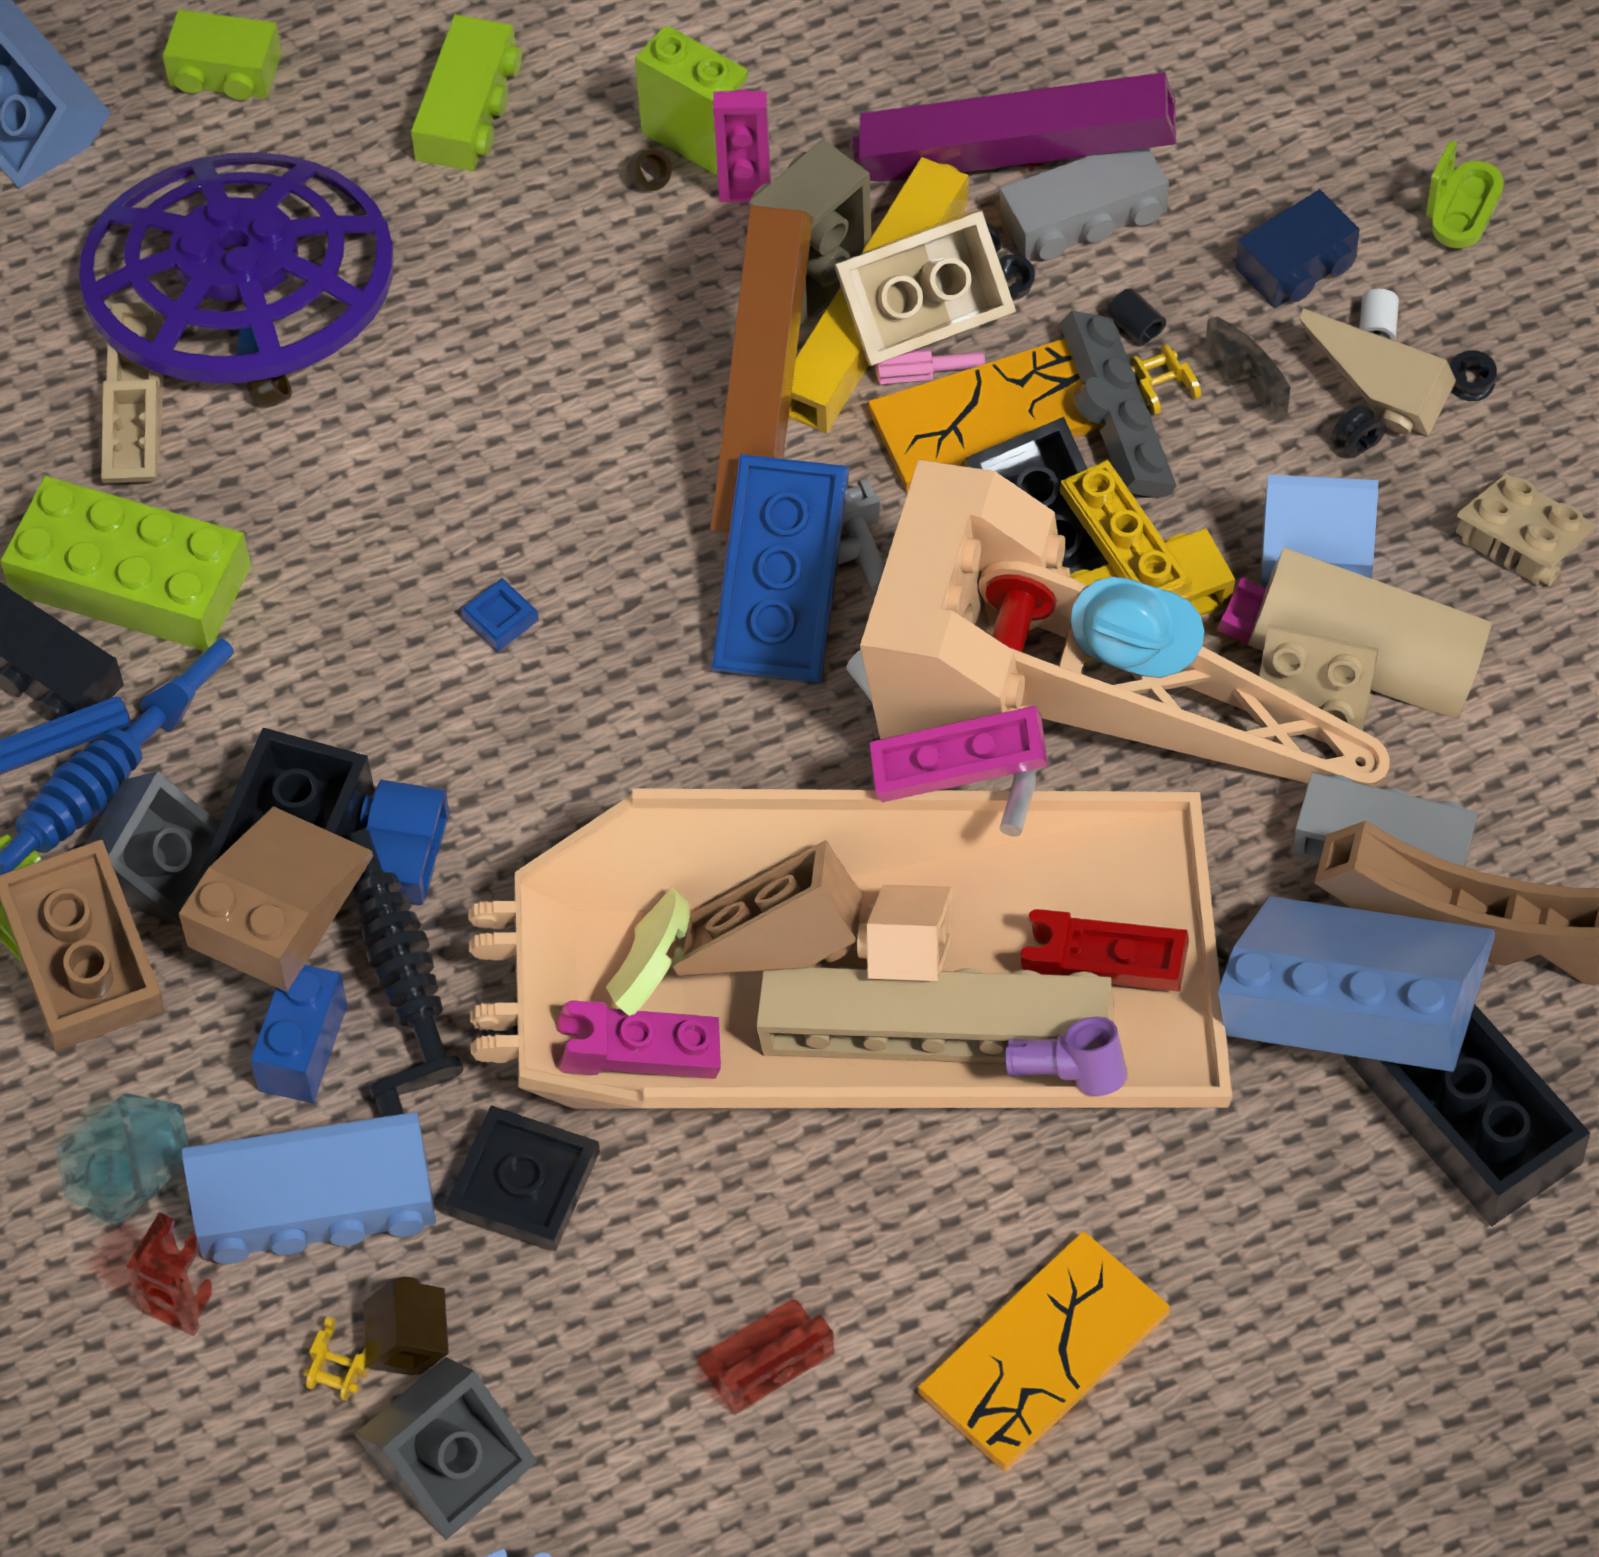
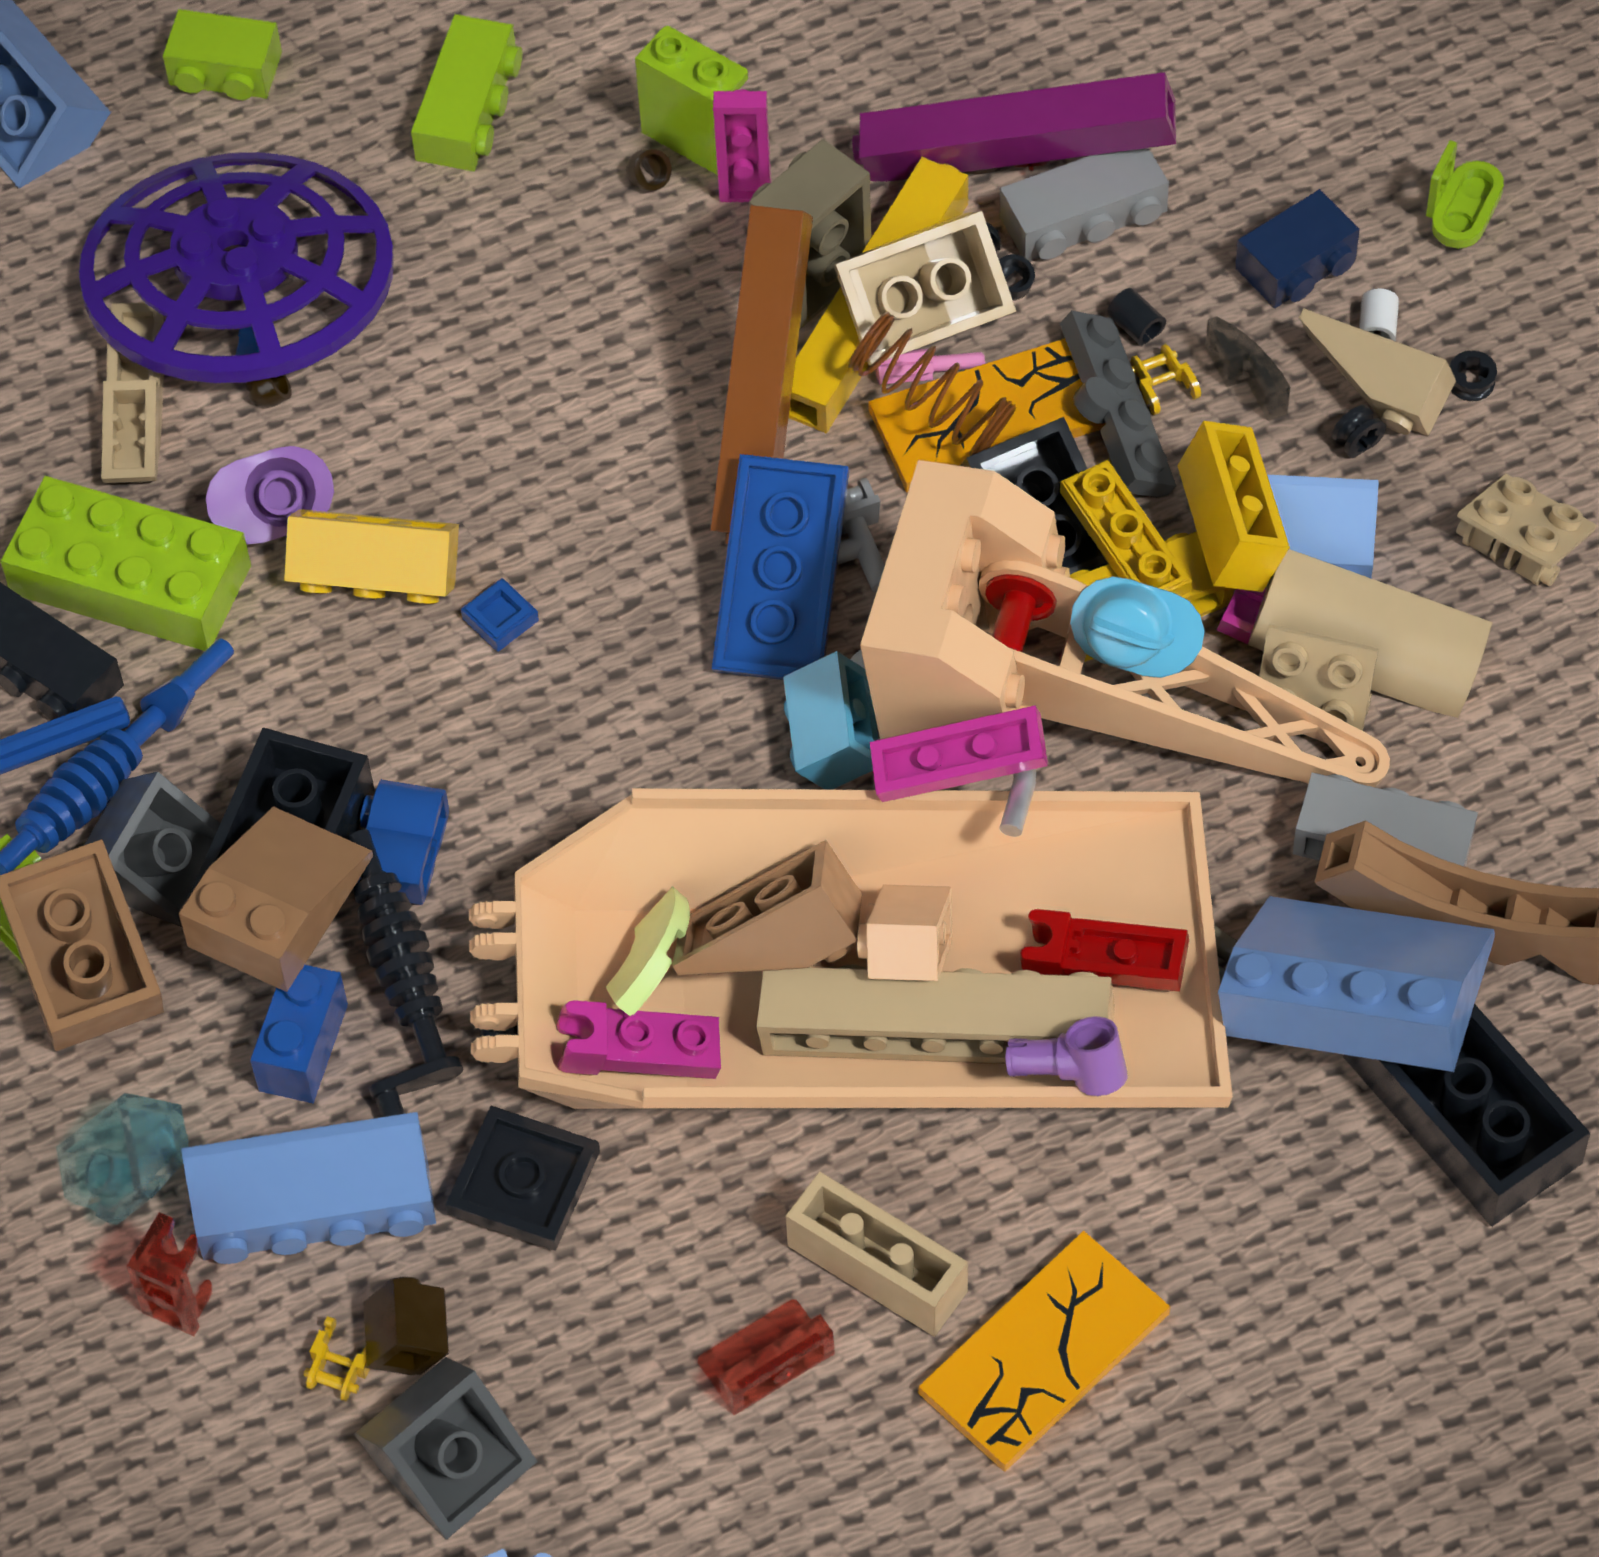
(265, 489): none -> medium lavender piece
(371, 555): none -> yellow brick
(830, 721): none -> medium azure brick
(870, 342): none -> dark orange piece
(877, 1253): none -> tan brick
(1233, 506): none -> yellow brick

